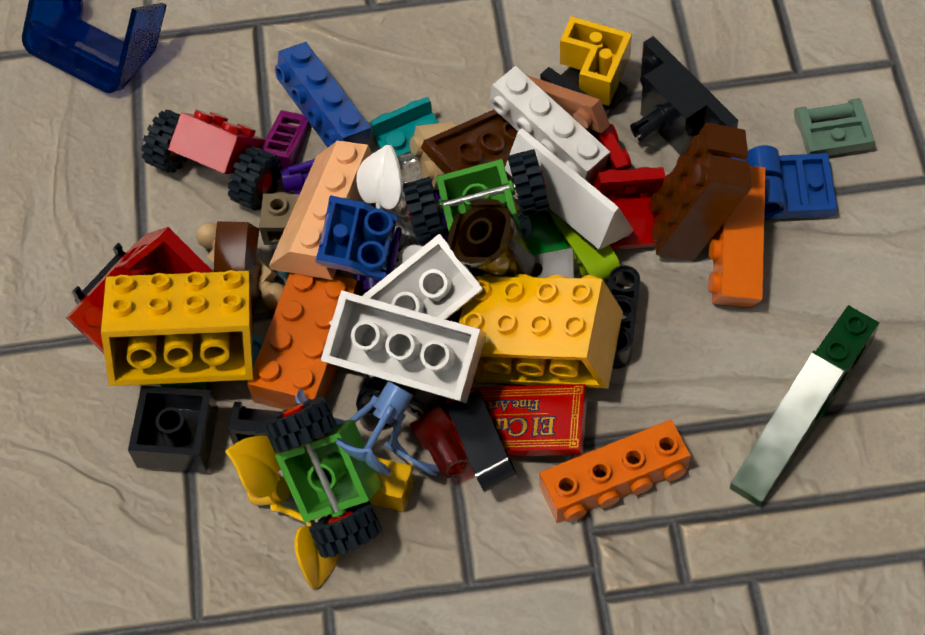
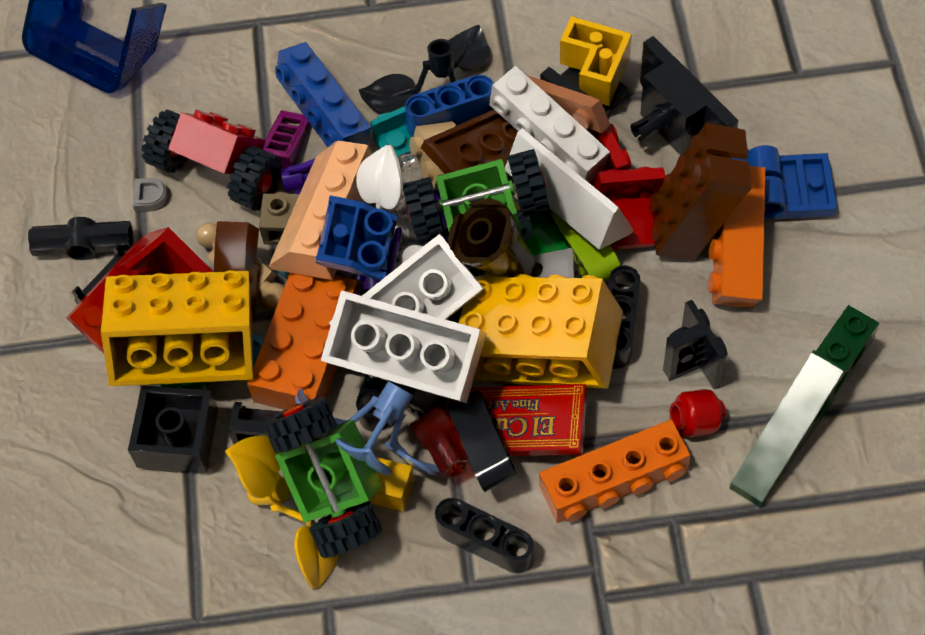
(80, 238): none -> black piece
(149, 194): none -> light grey tile
(451, 102): none -> blue beam
(465, 50): none -> black plant
(476, 520): none -> black beam
(695, 347): none -> black bracket
(697, 413): none -> red head
(837, 135): sand green plate -> none

